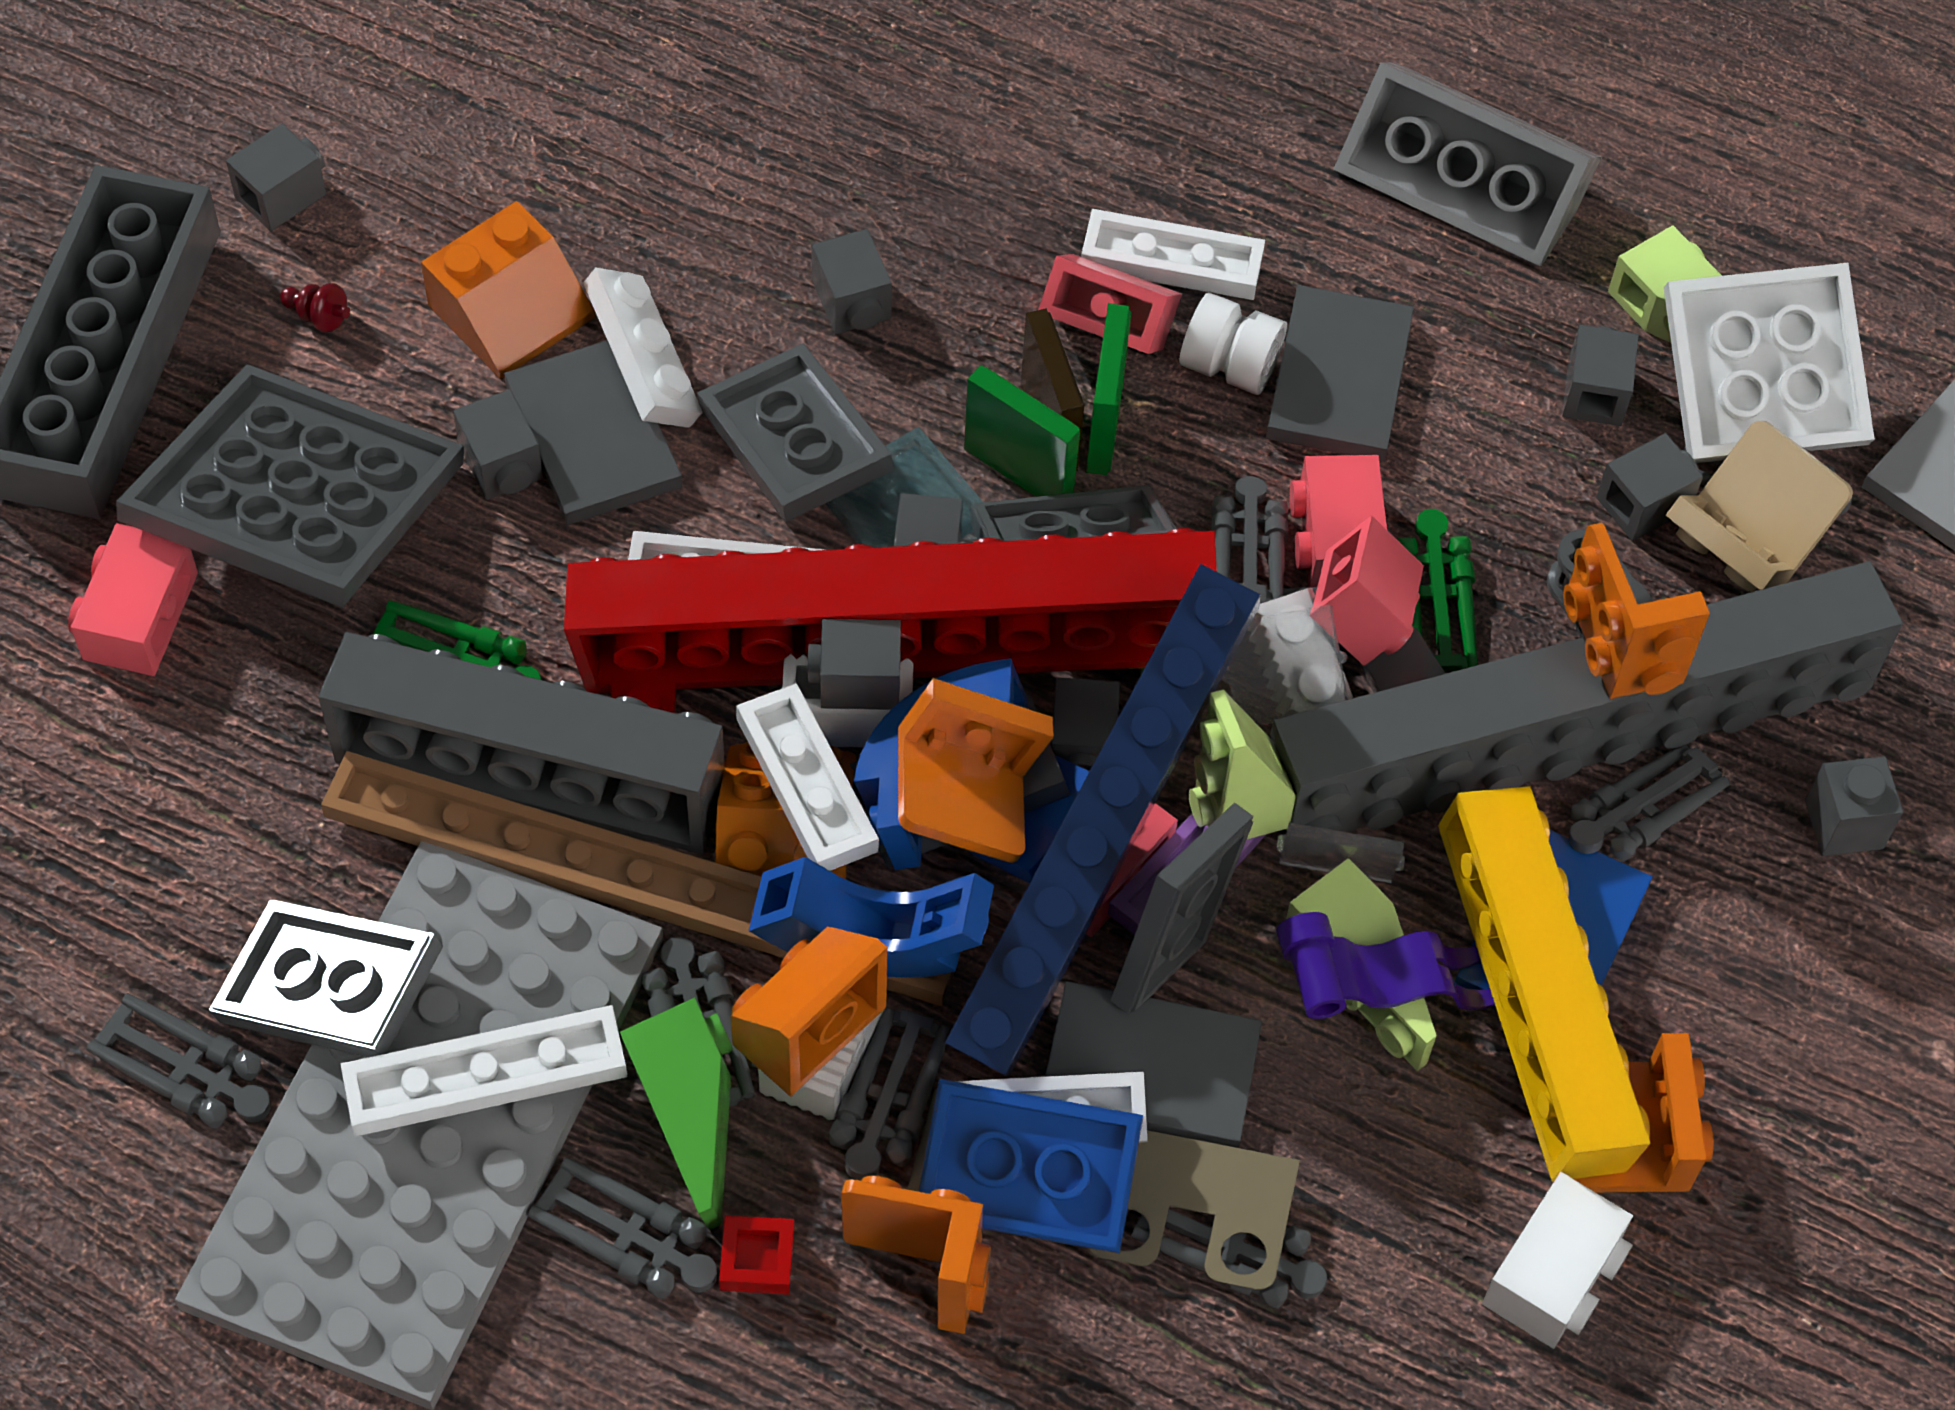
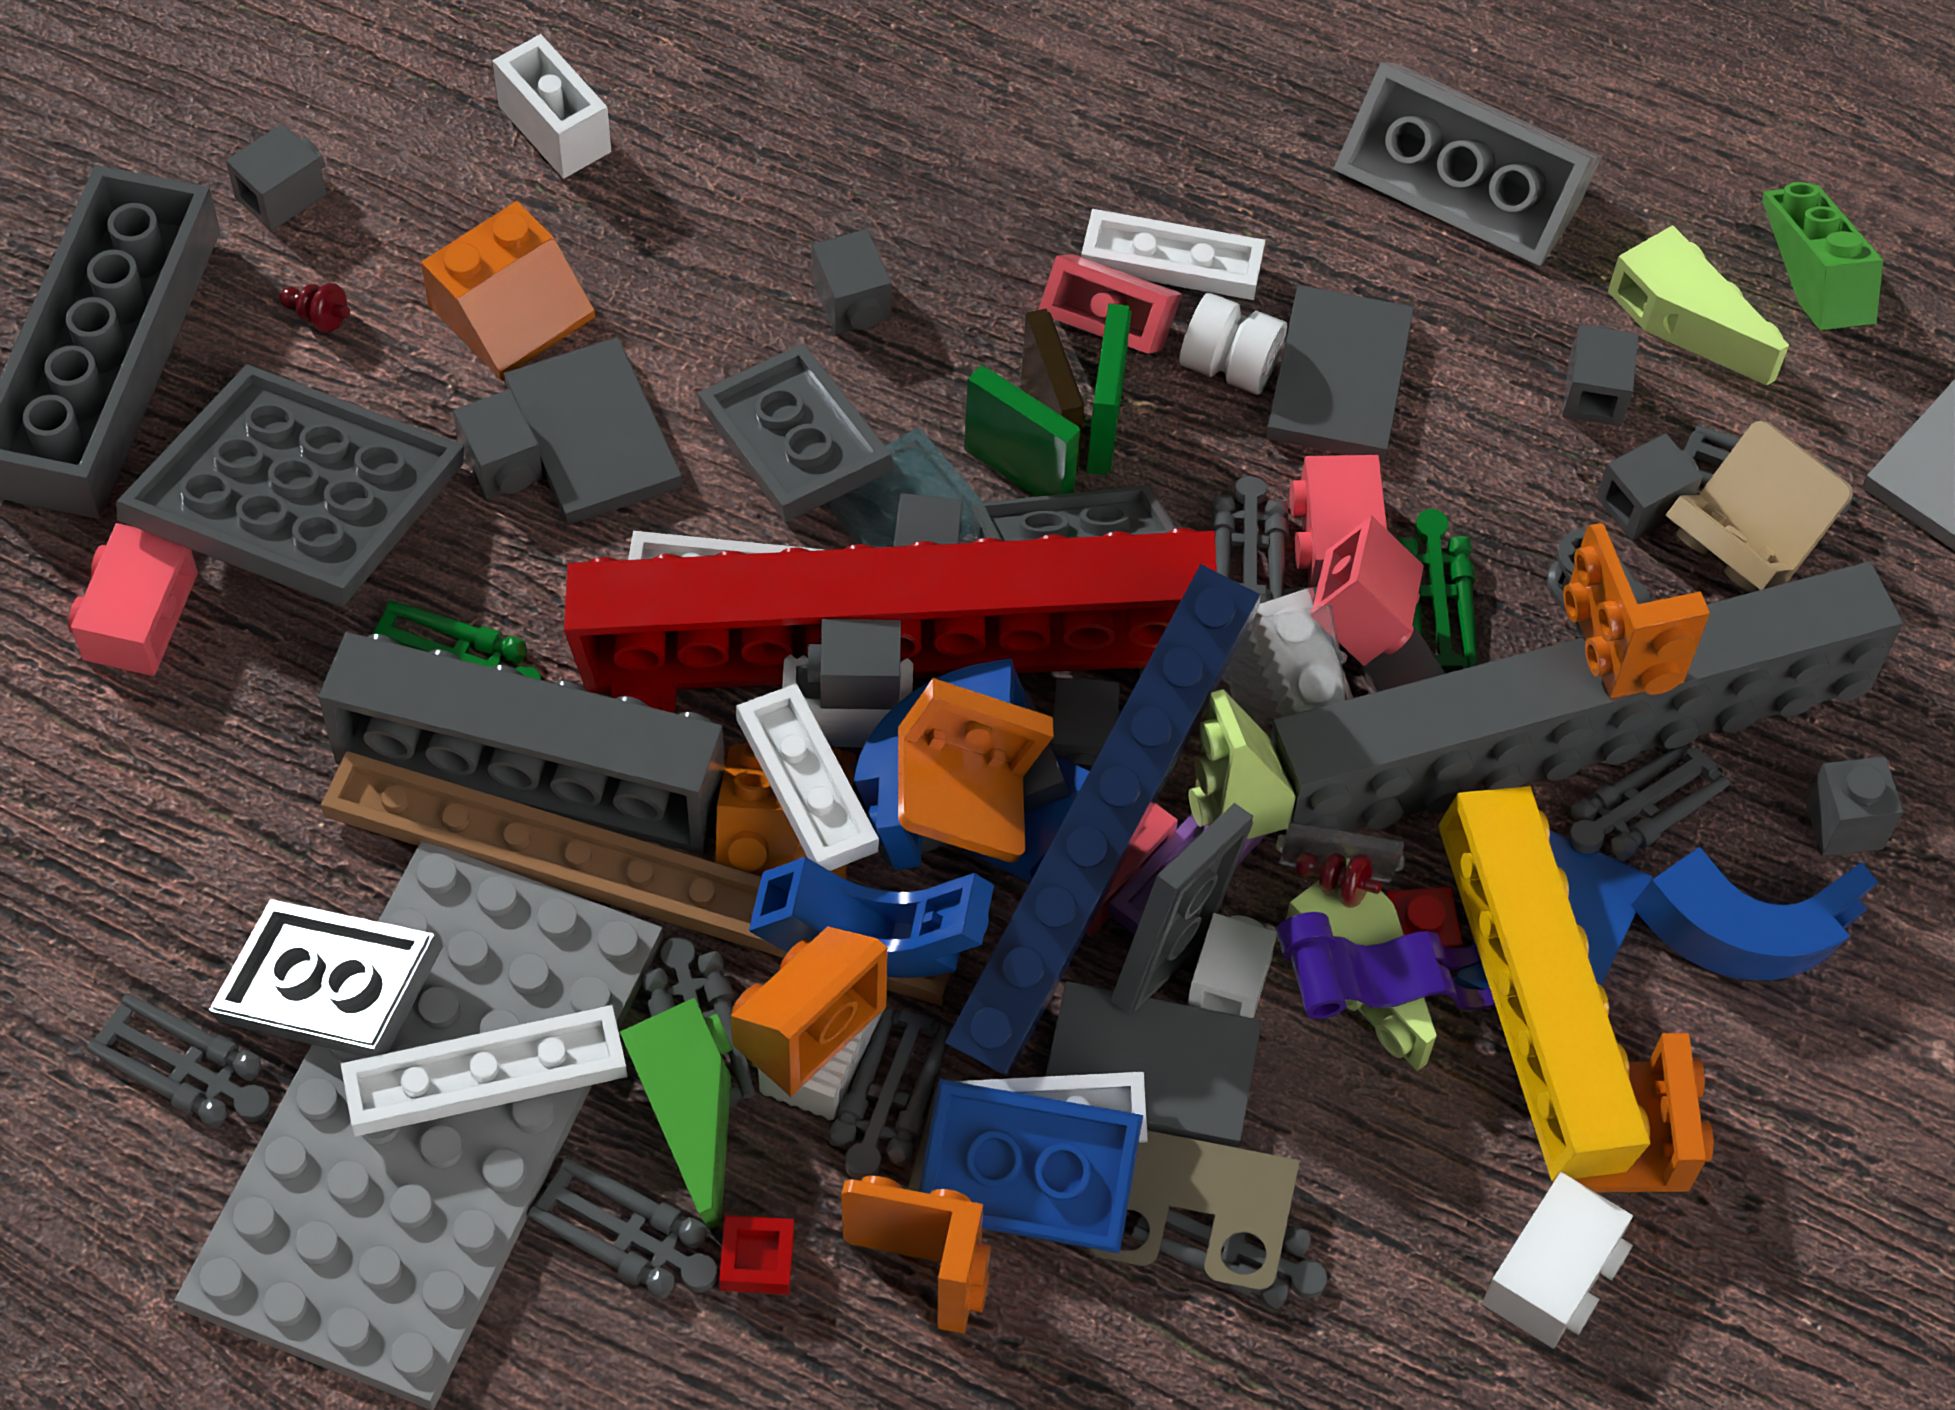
(552, 106): none -> white brick
(642, 348): white plate -> none
(1232, 966): none -> white brick
(1334, 873): none -> dark red hair
(1428, 911): none -> red plate
(1744, 938): none -> blue arch
(1770, 352): white plate -> none
(1825, 257): none -> bright green slope

